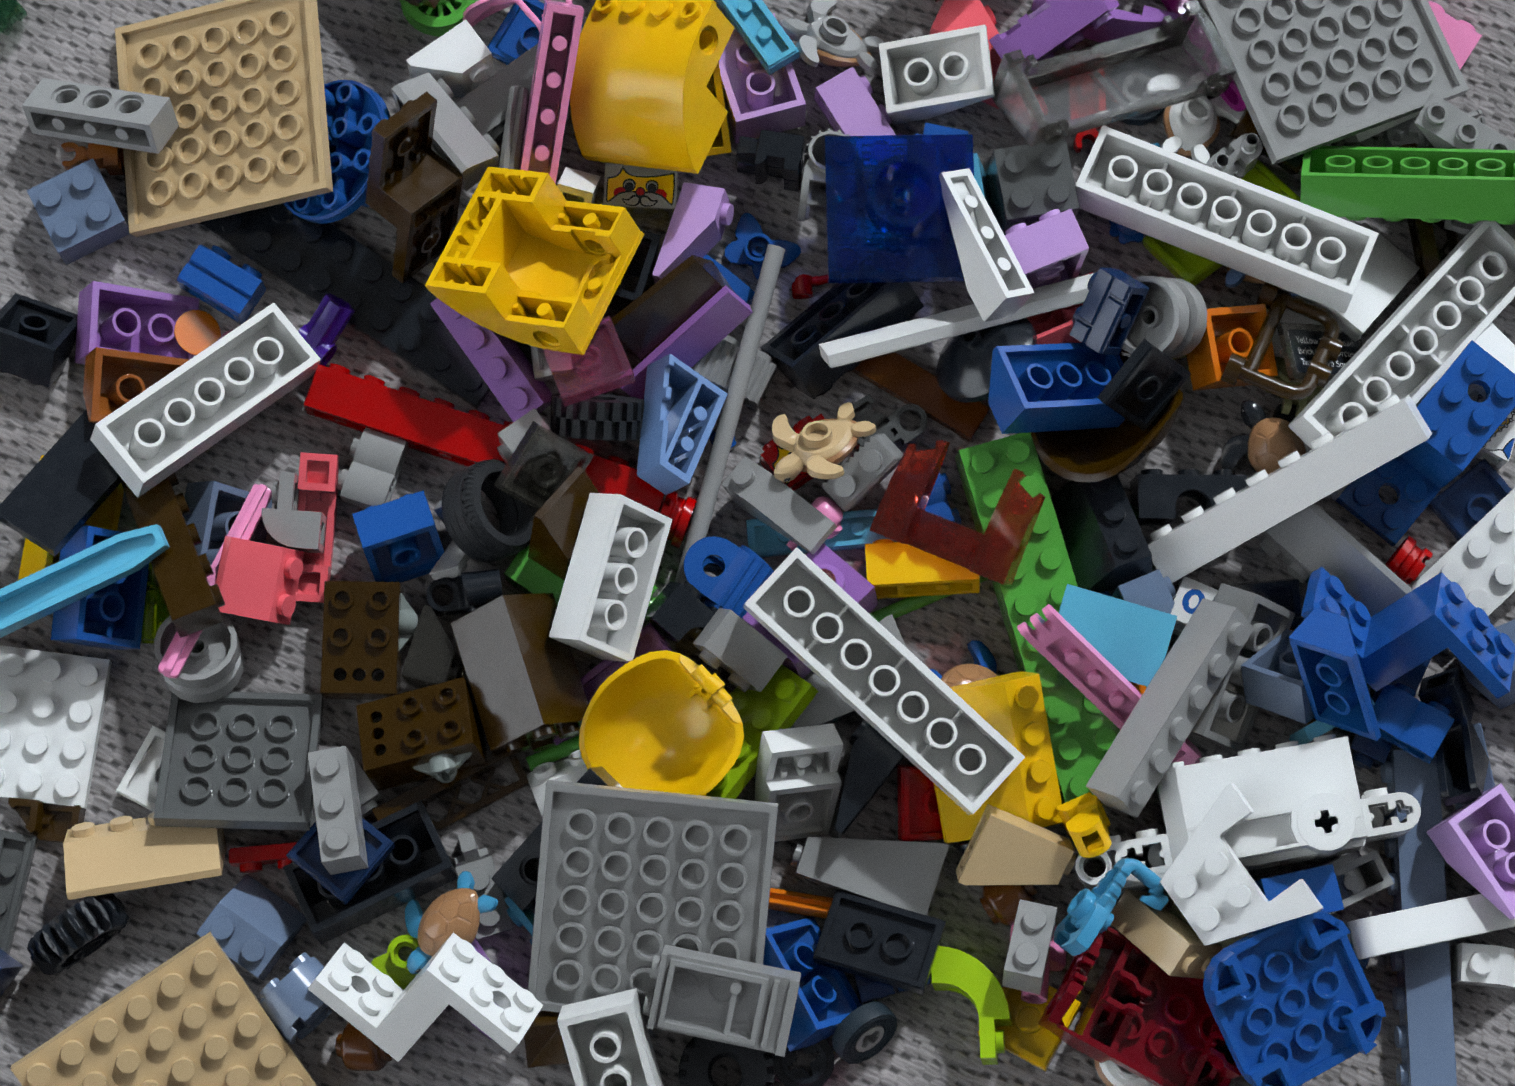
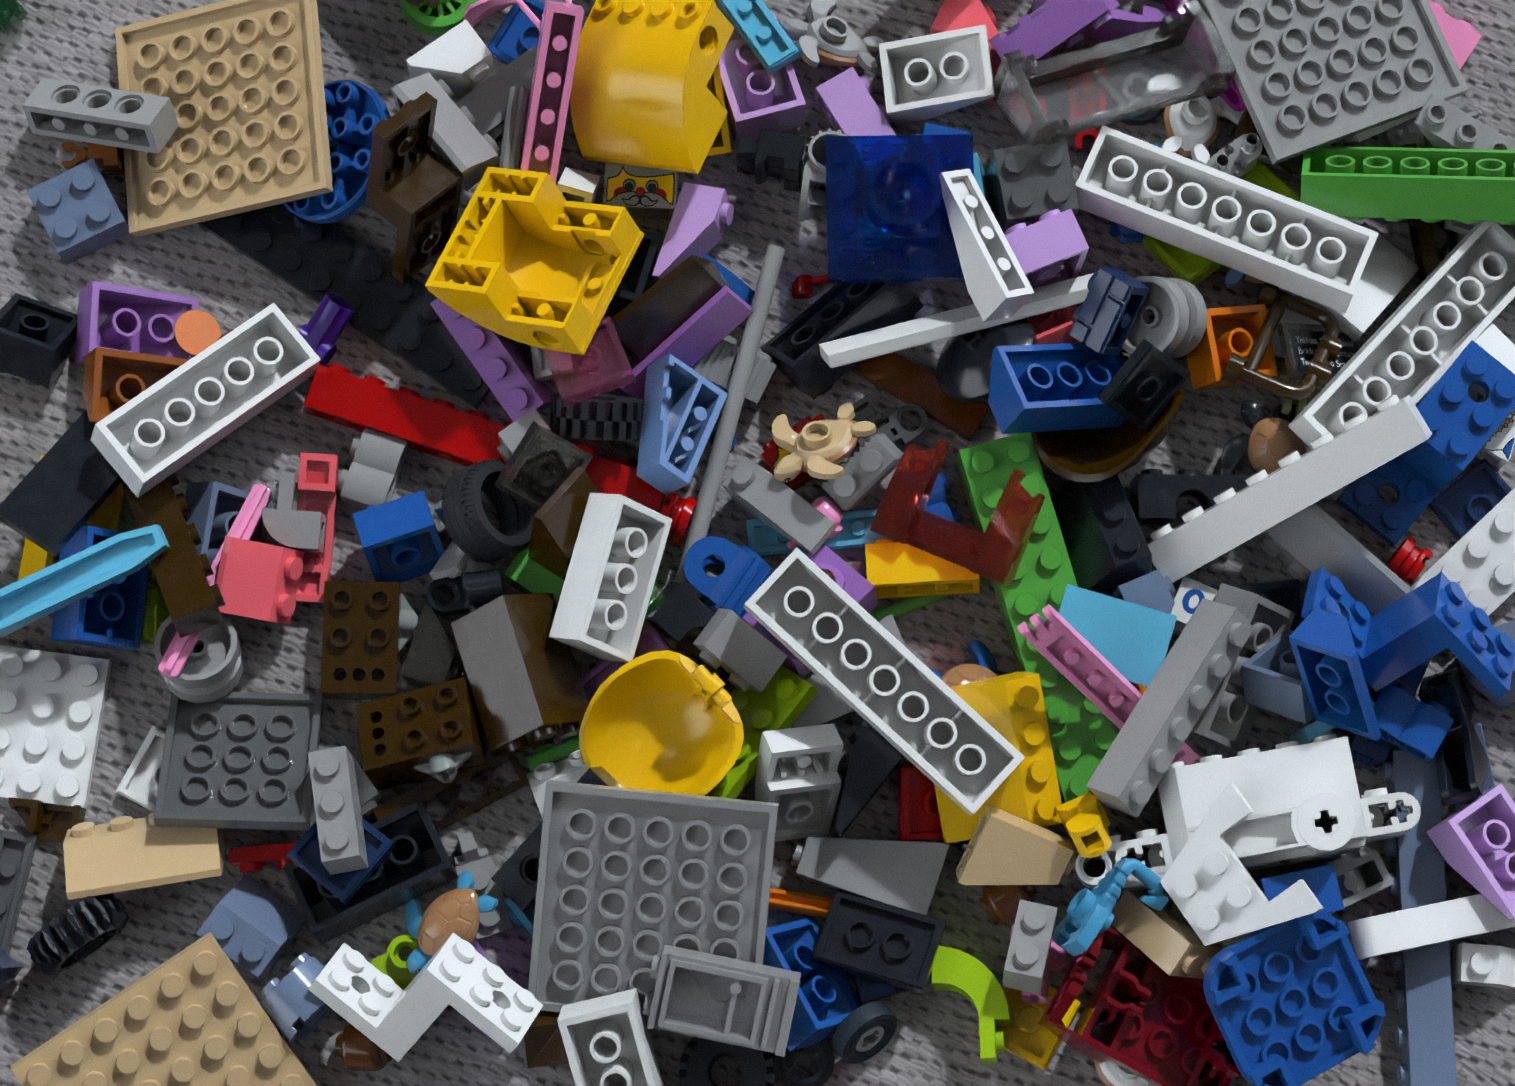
(221, 283): blue brick -> none
(752, 246): blue animal -> none

